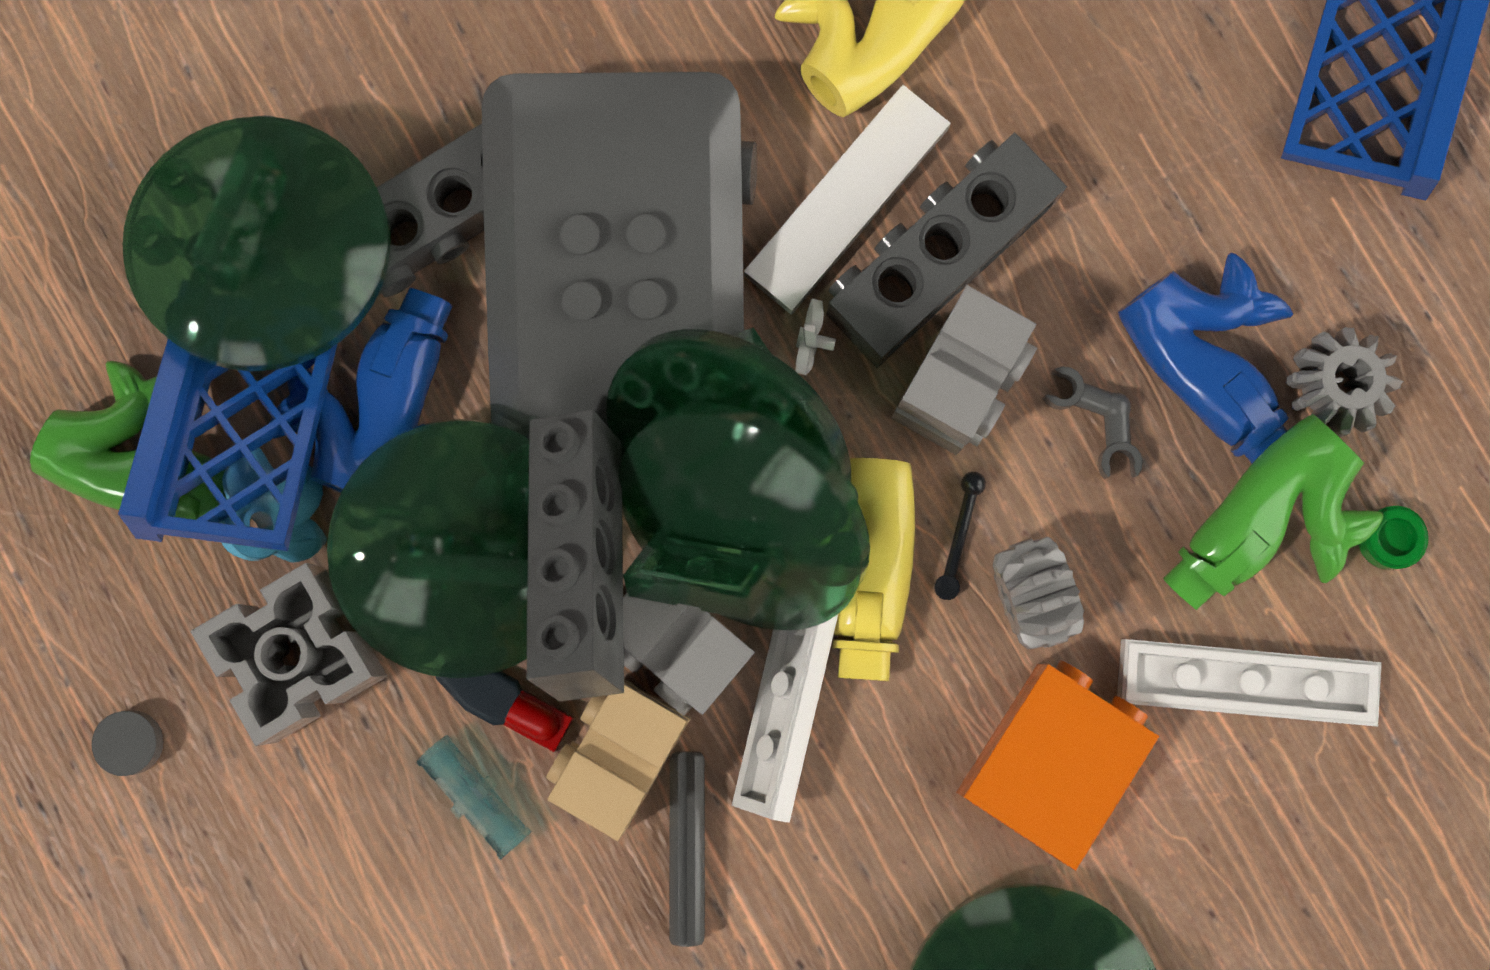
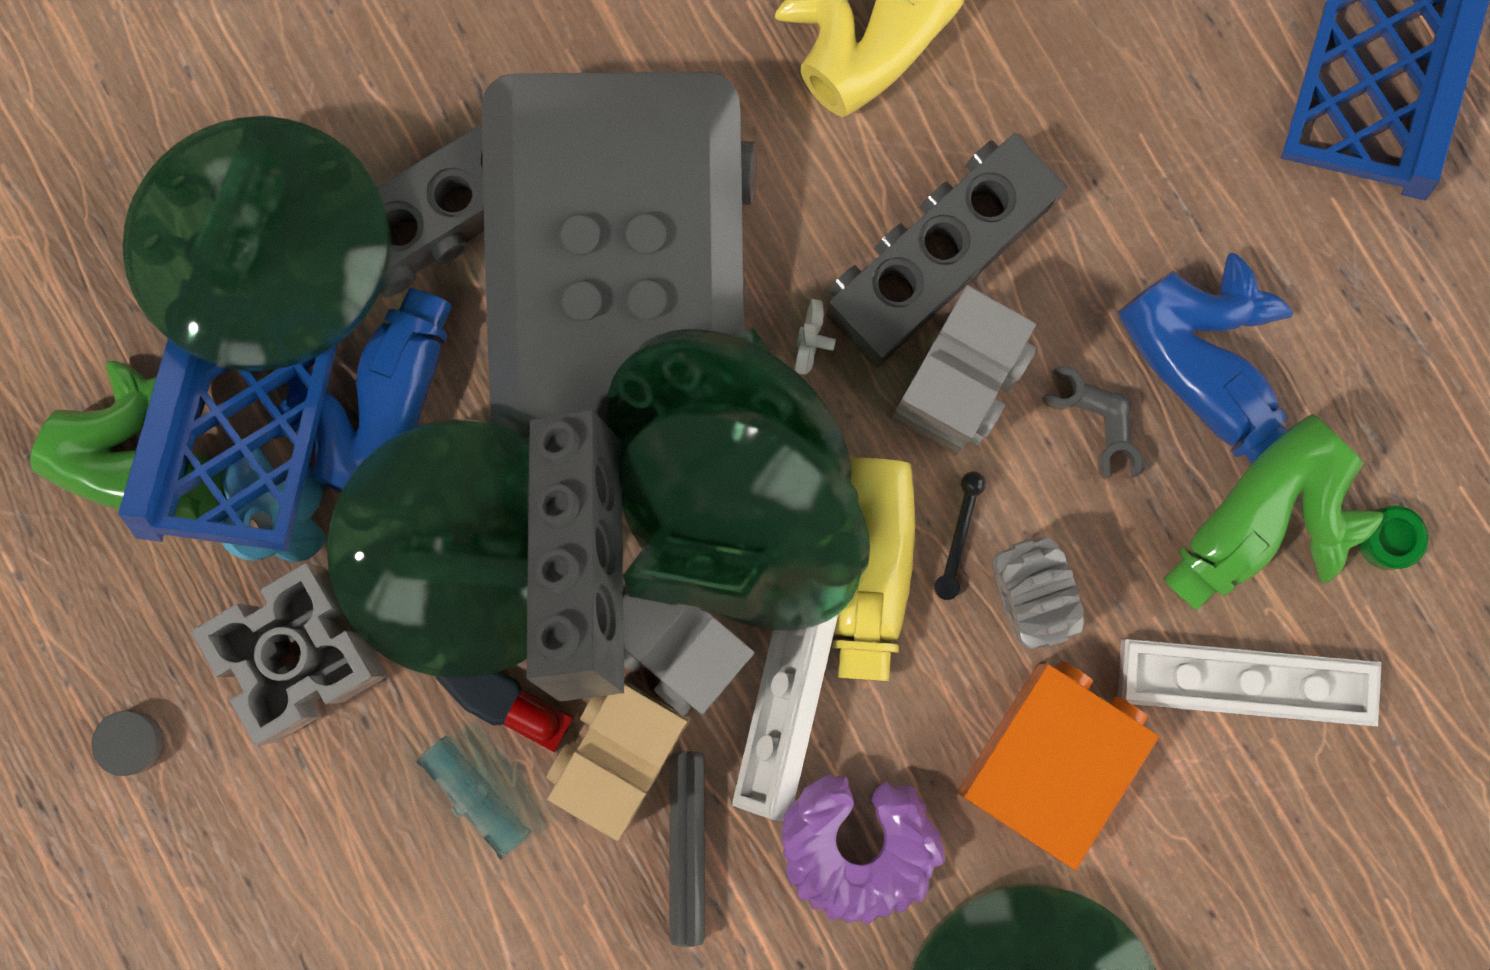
(846, 199): white tile -> none
(868, 889): none -> medium lavender piece
(1365, 374): light grey gear -> none

